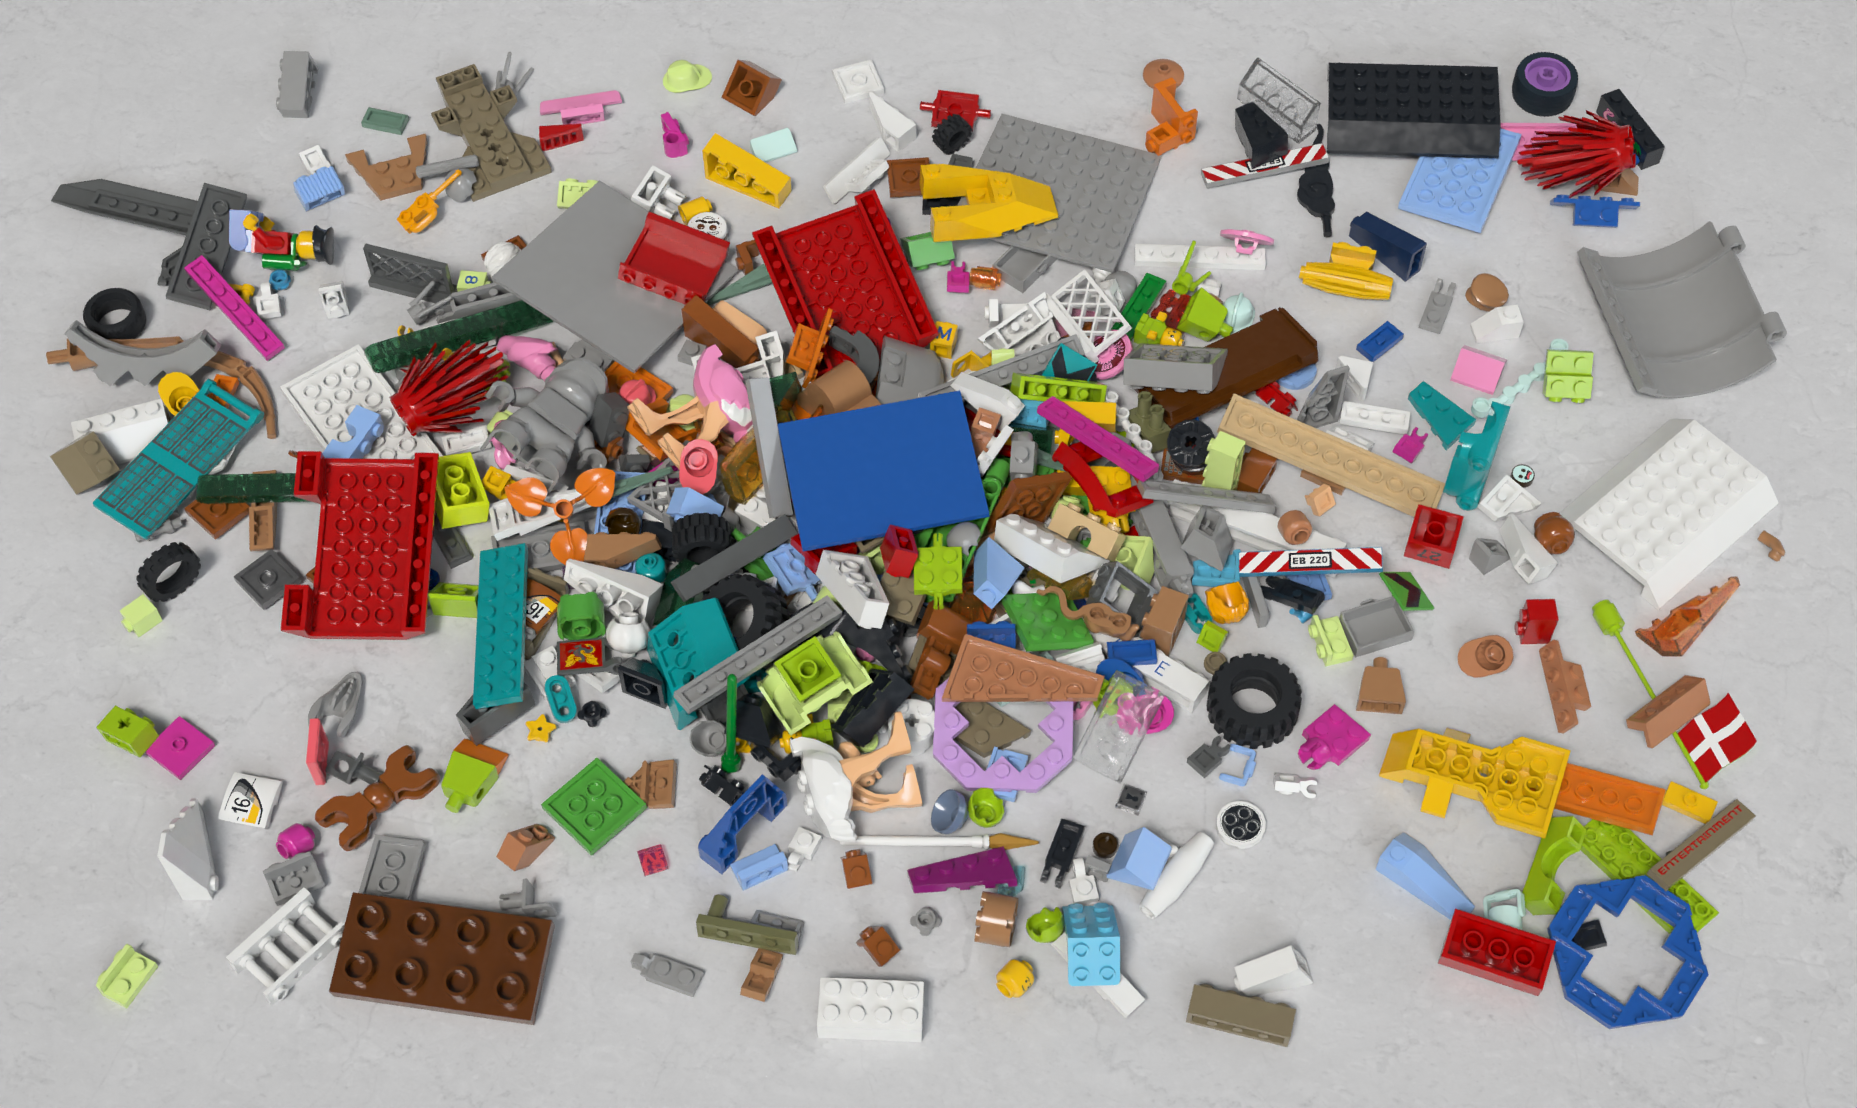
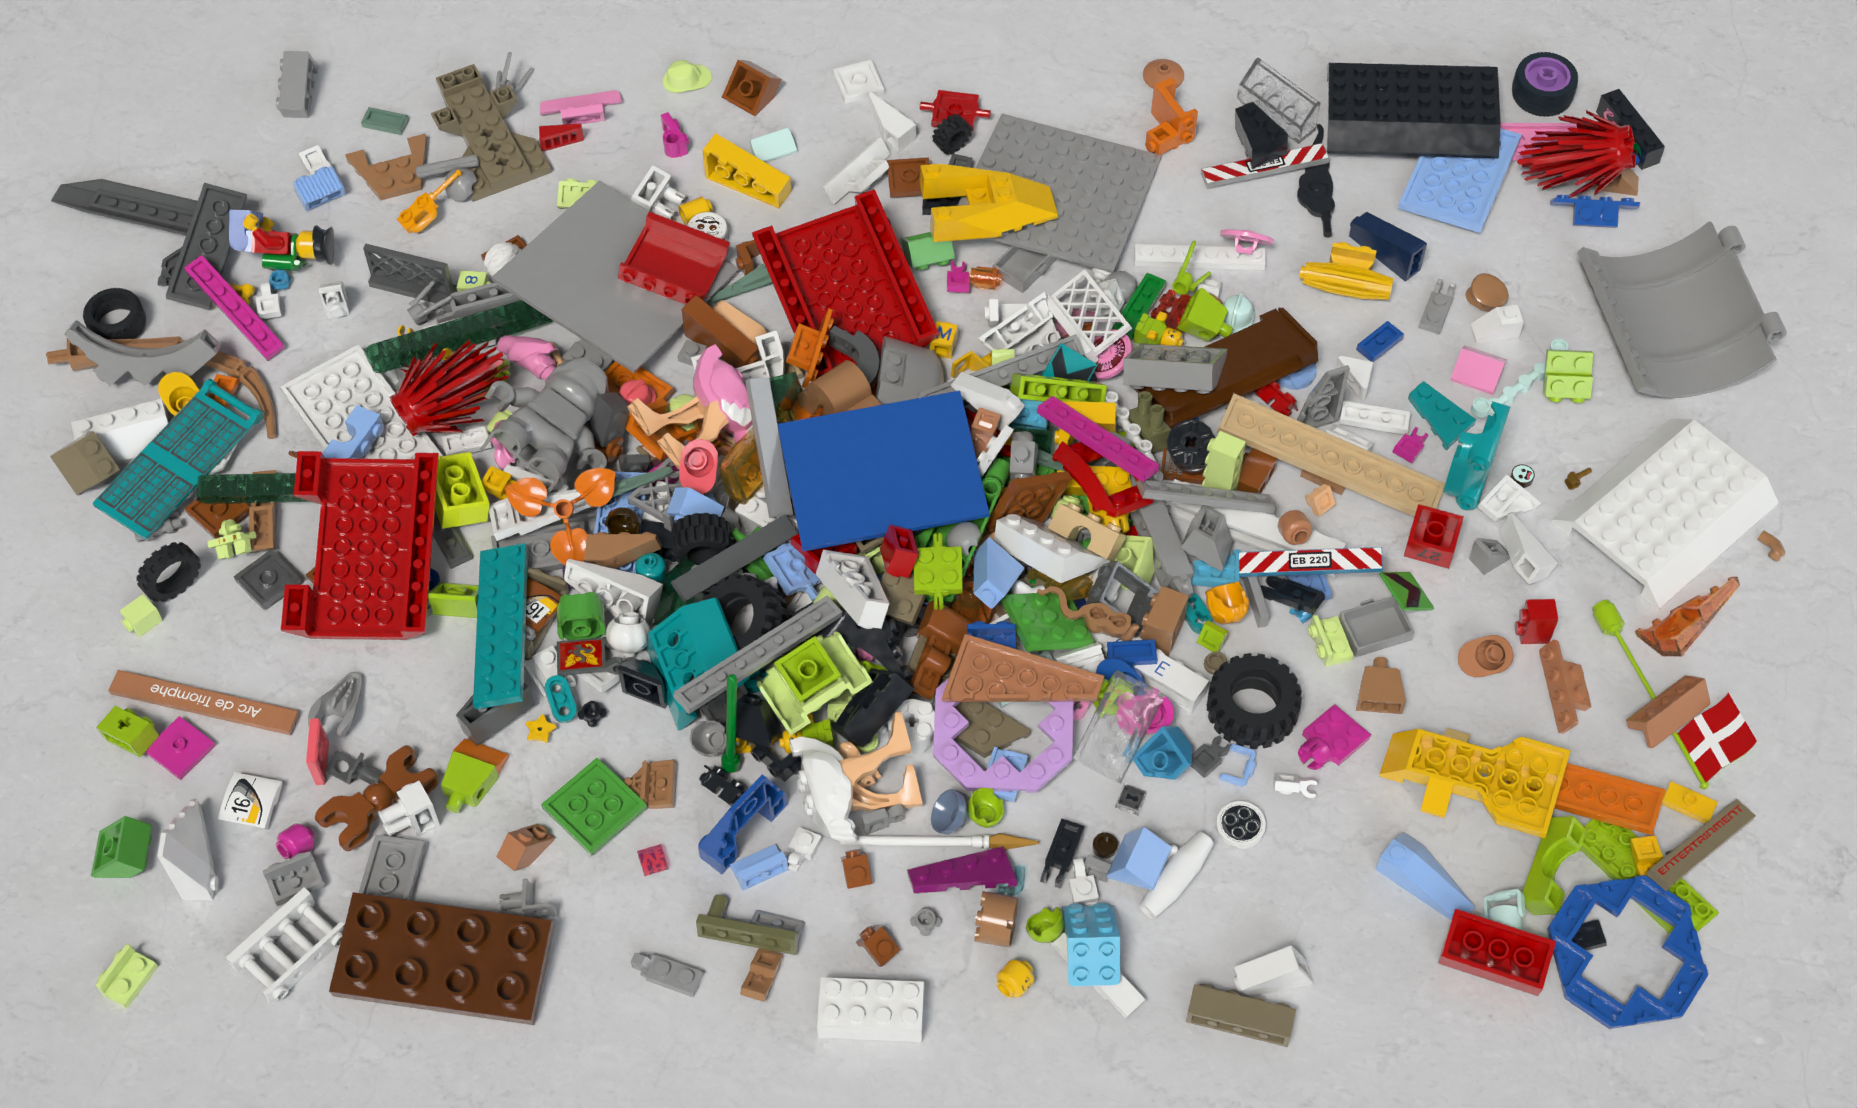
(122, 849): none -> bright green slope
(204, 702): none -> nougat tile
(231, 537): none -> yellowish green hips
(411, 811): none -> white brick
(879, 819): none -> light grey plate
(1165, 754): none -> dark azure slope
(1554, 532): dark orange piece -> none
(1573, 478): none -> pearl gold hand
(1645, 854): none -> yellow slope

